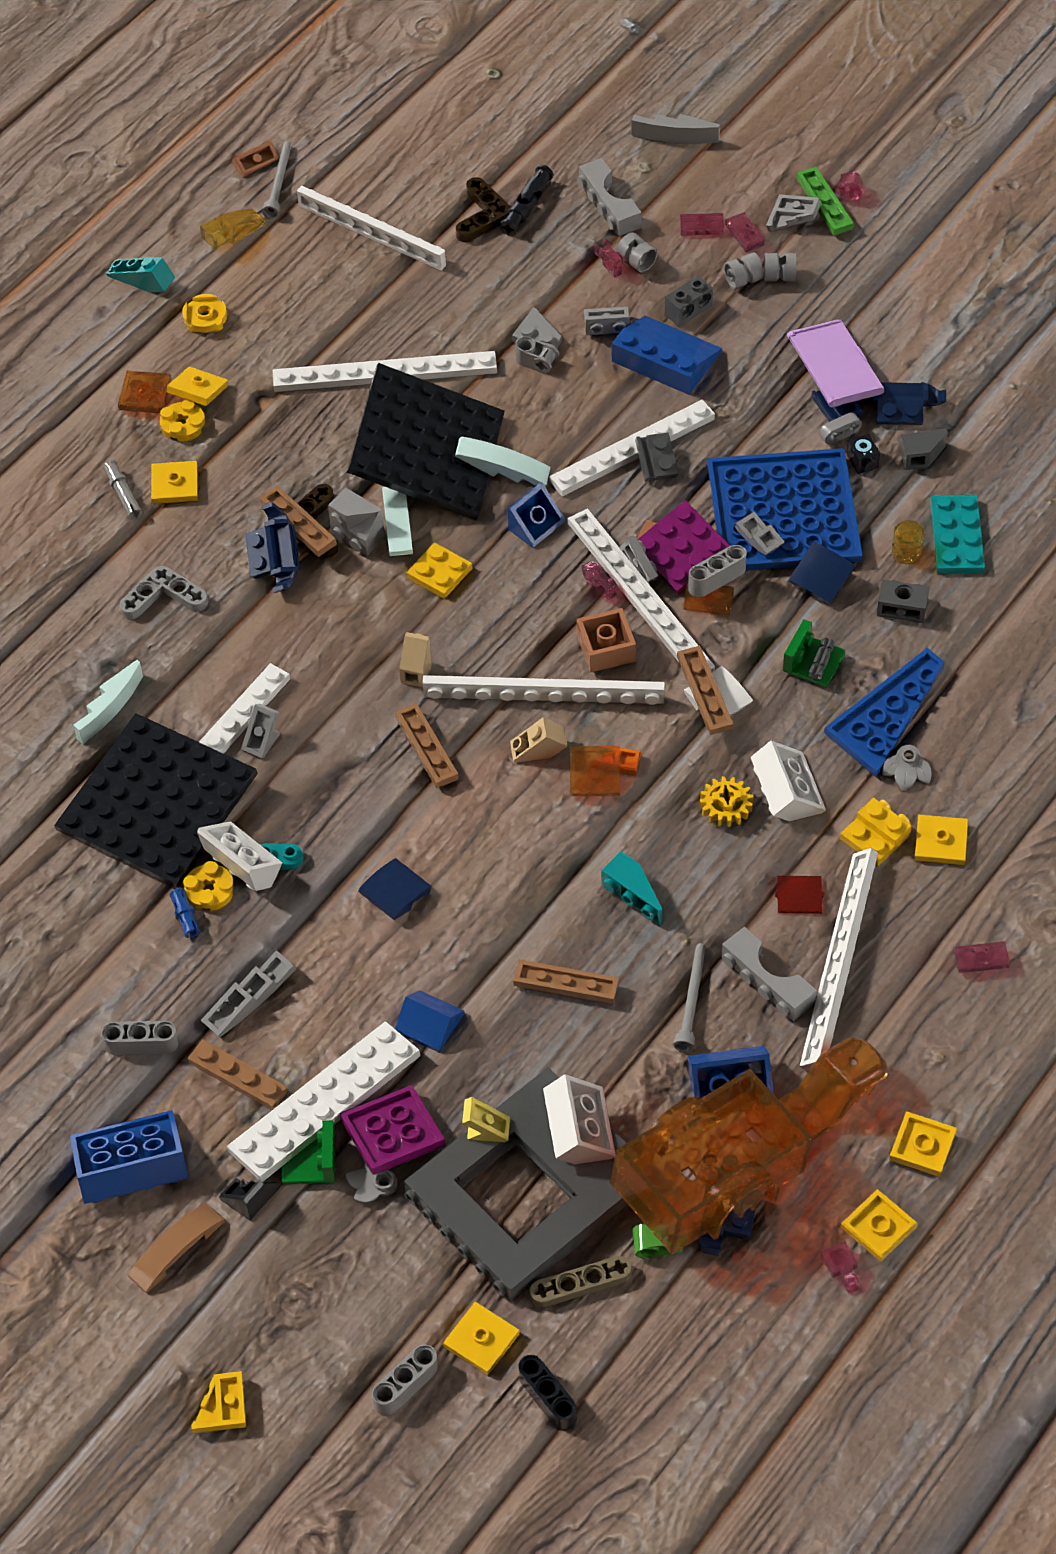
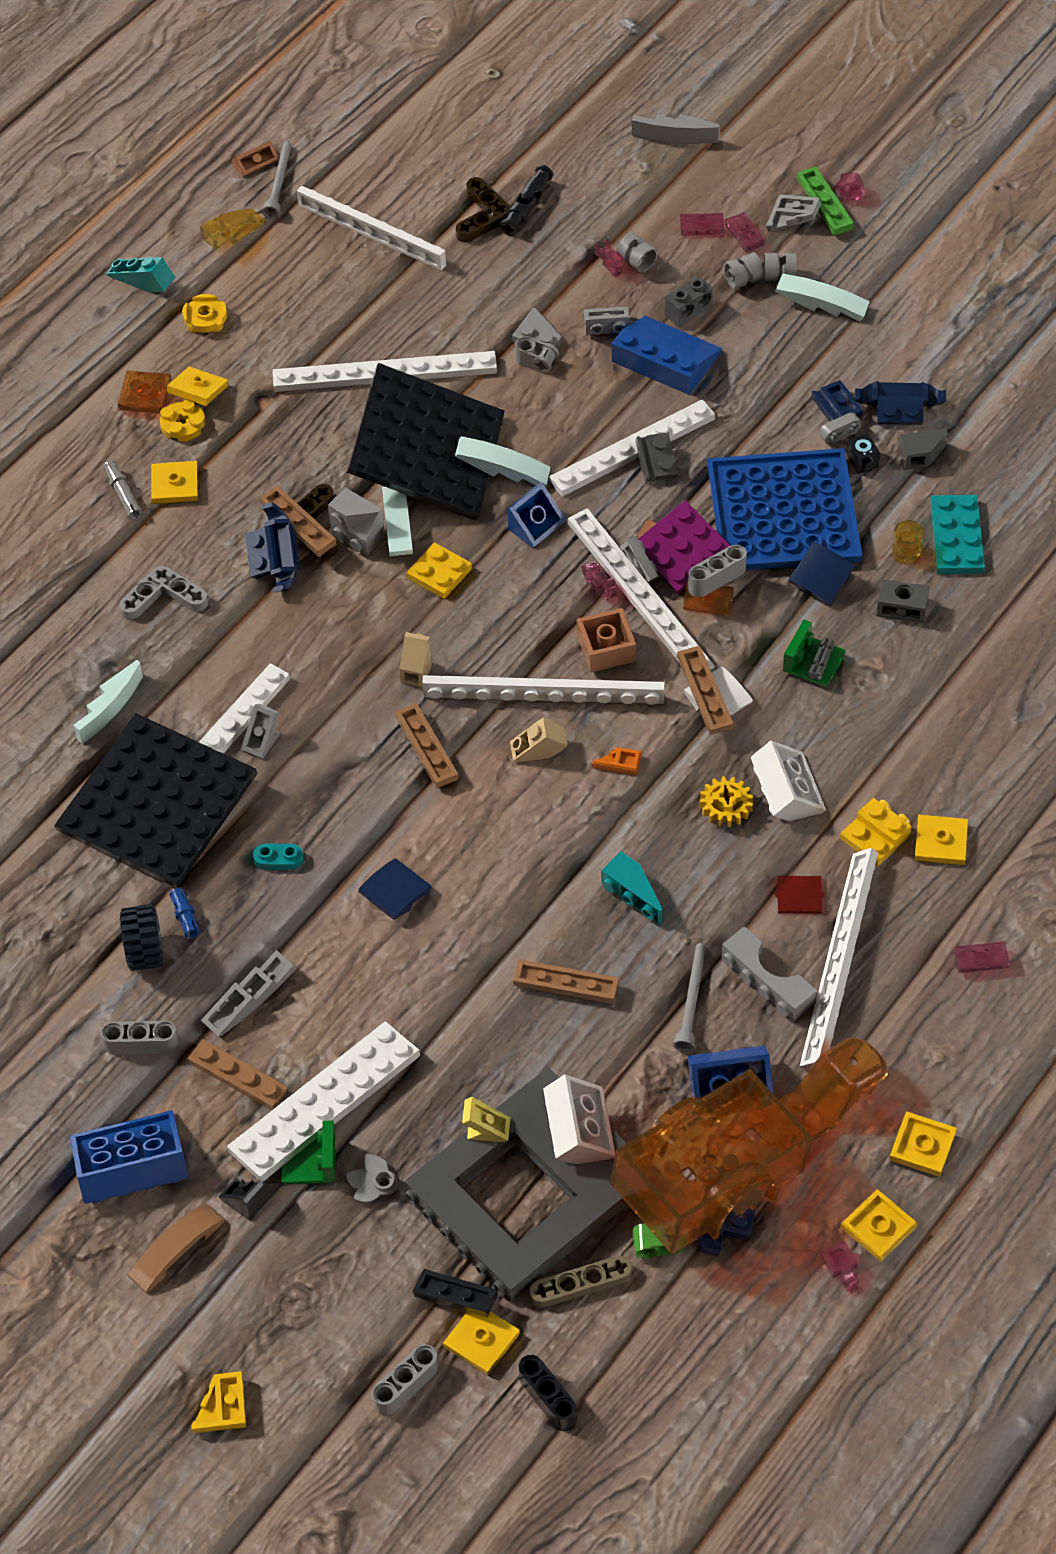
(141, 937): none -> black wheel
(209, 874): yellow plate -> none
(240, 854): white slope -> none
(392, 1130): magenta plate -> none
(428, 1020): blue slope -> none
(455, 1293): none -> black plate
(595, 771): clear orange plate -> none
(621, 214): light grey arch -> none
(759, 535): light grey slope -> none
(822, 295): none -> light aqua slope
(835, 363): lavender door -> none
(879, 719): blue wing -> none
(907, 770): light grey plate -> none

